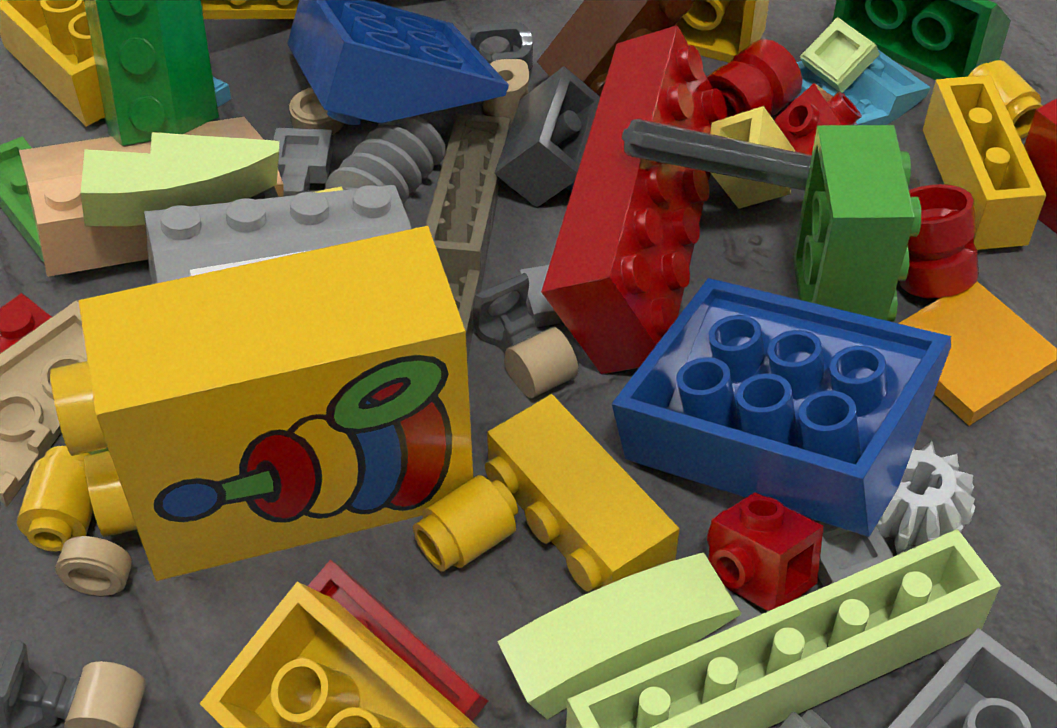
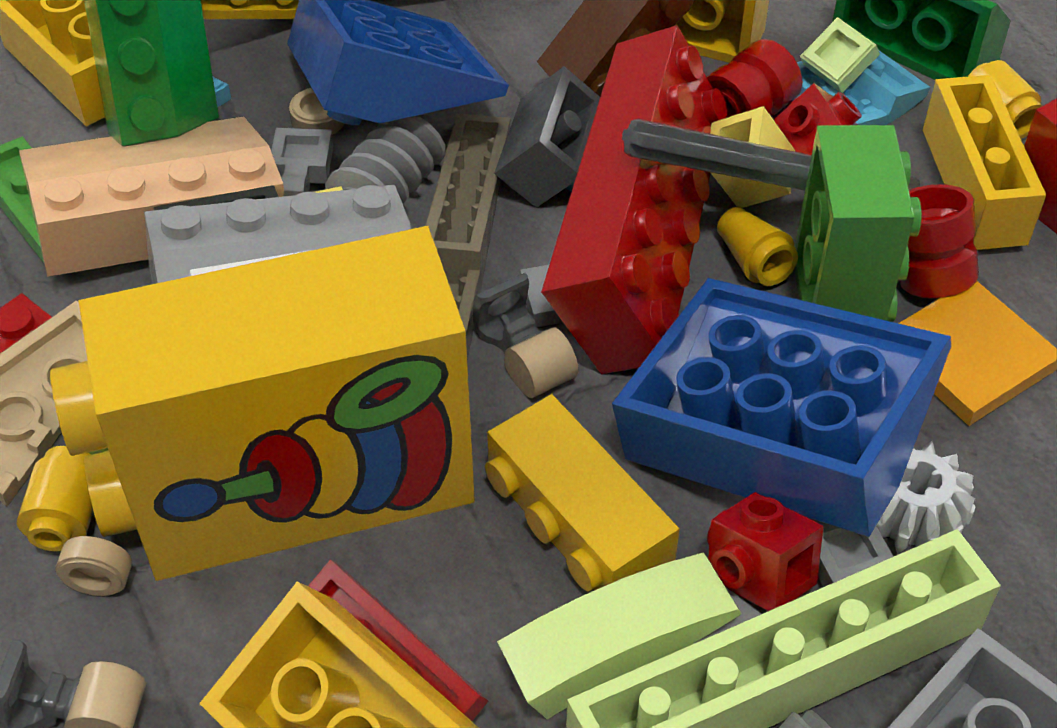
(174, 173): yellowish green slope -> none
(466, 523): yellow brick -> none
(511, 64): leg -> none
(759, 248): none -> yellow cone

